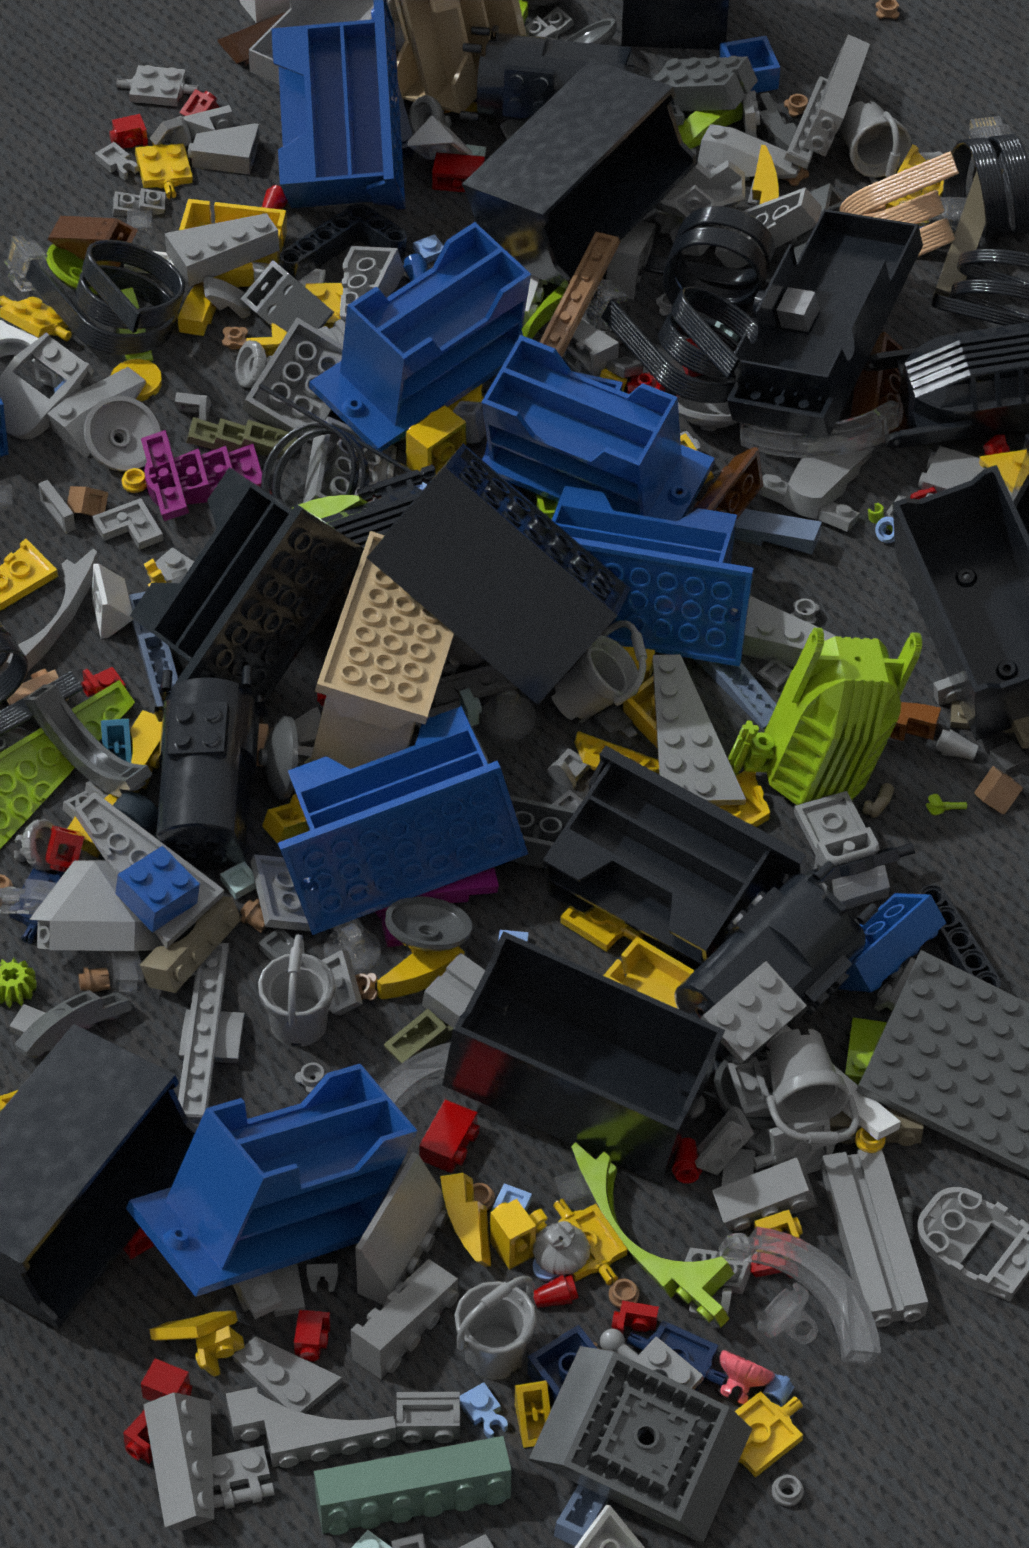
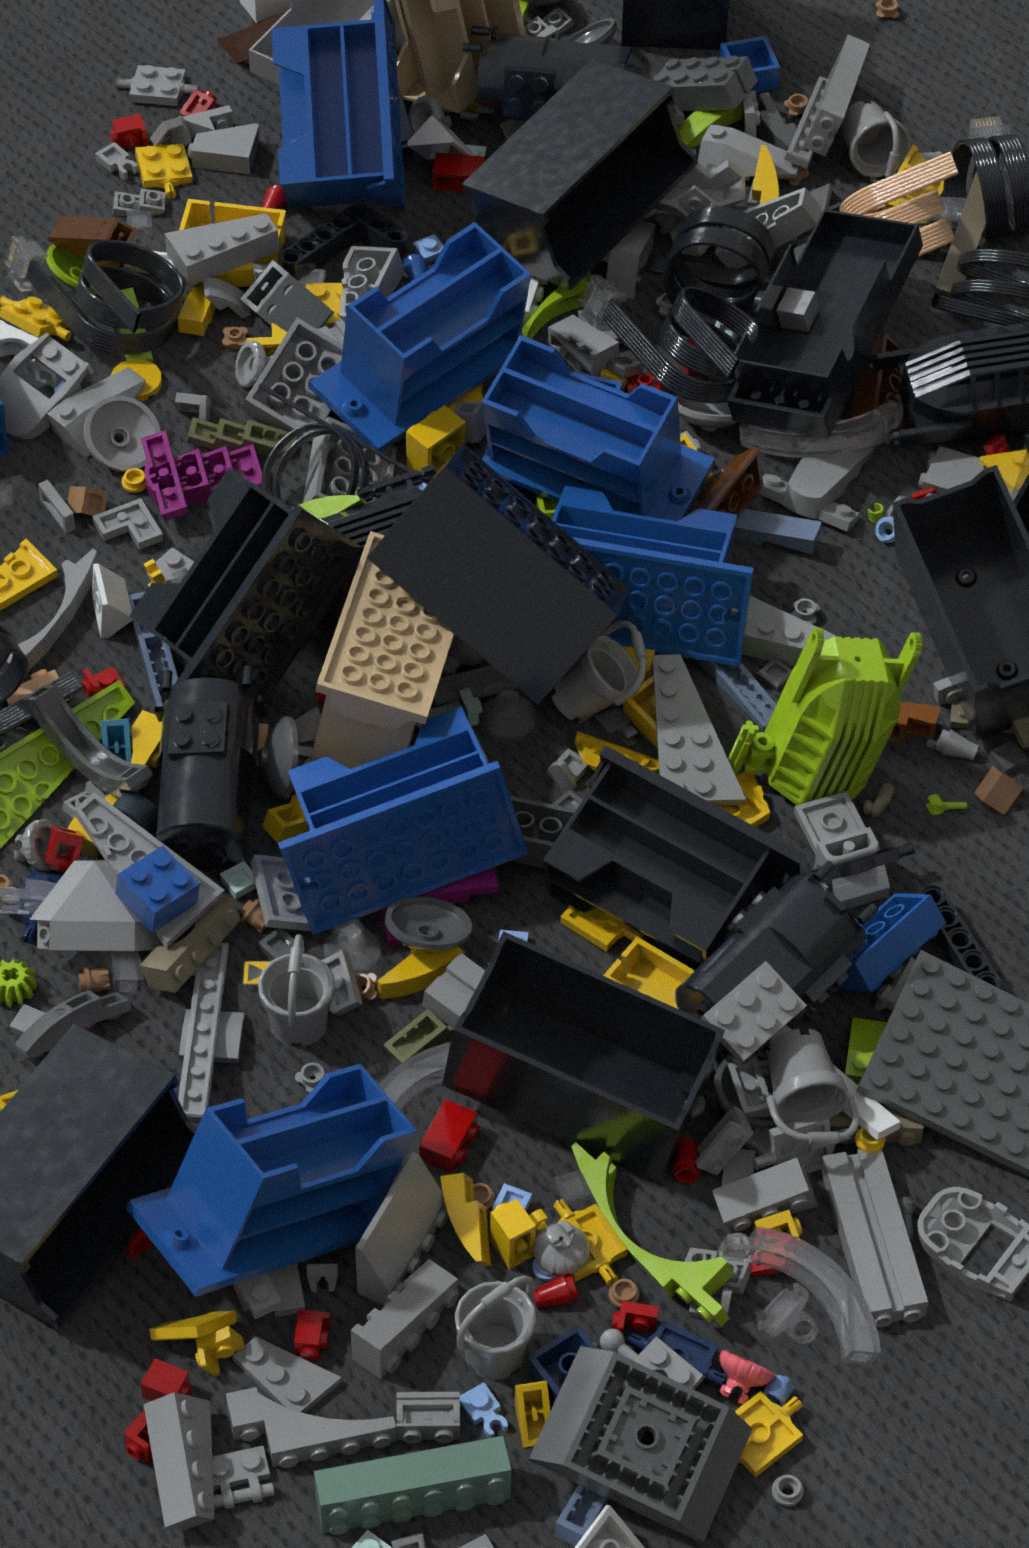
(251, 973): none -> tile
(580, 292): medium nougat tile -> none

